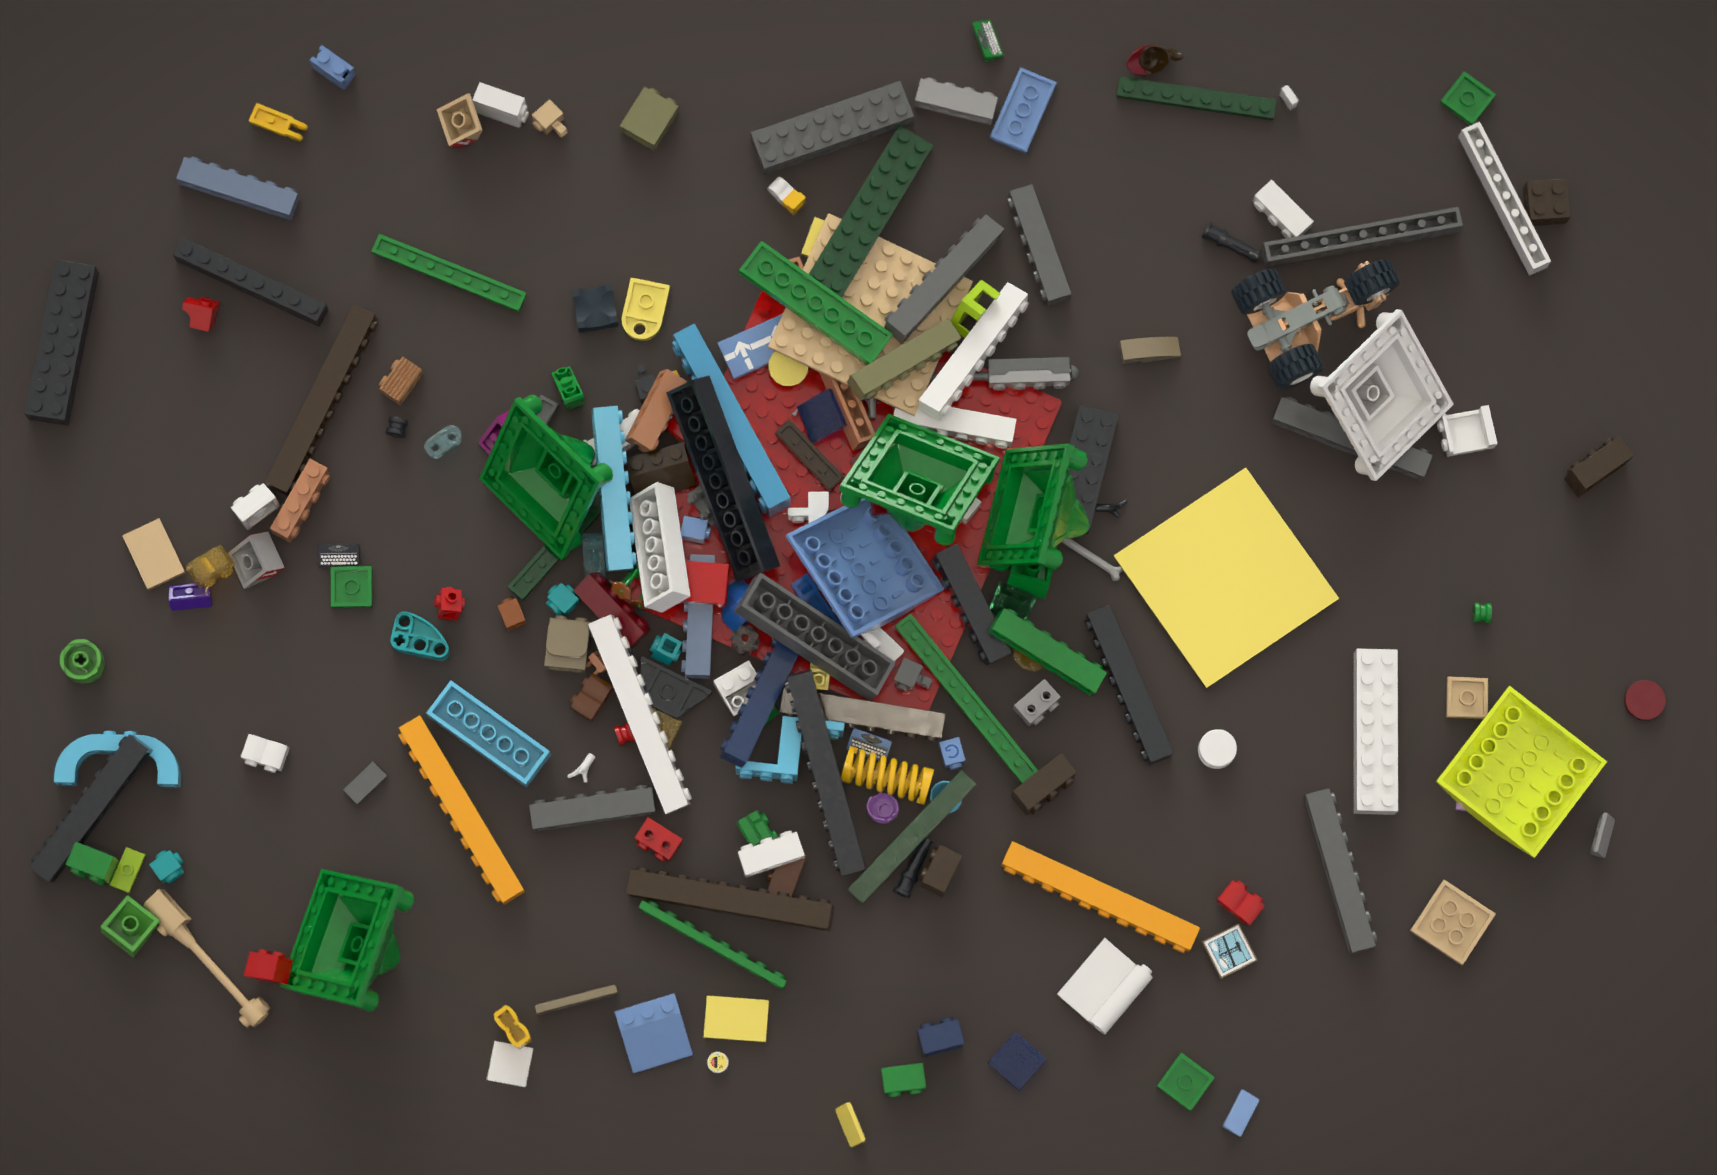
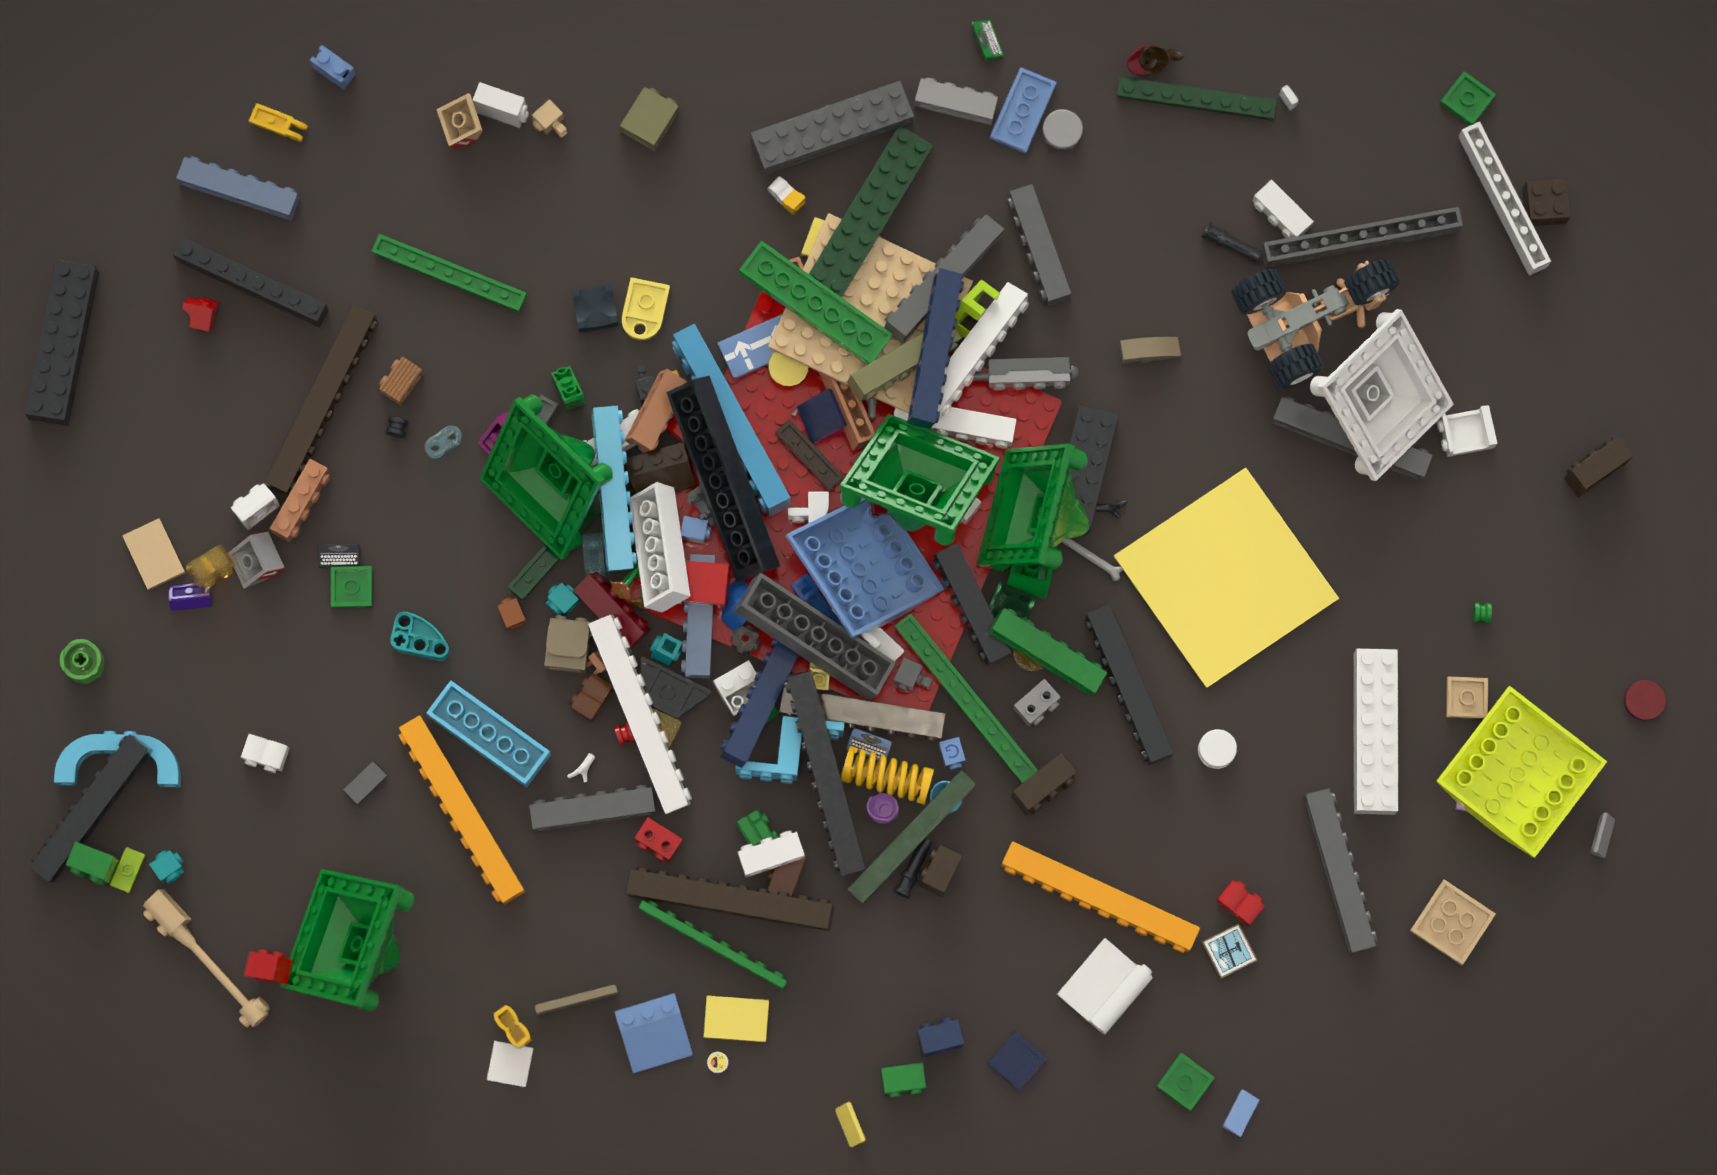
(129, 926): bright green slope -> none
(449, 603): red brick -> none
(935, 348): none -> dark blue brick
(1062, 129): none -> light grey tile

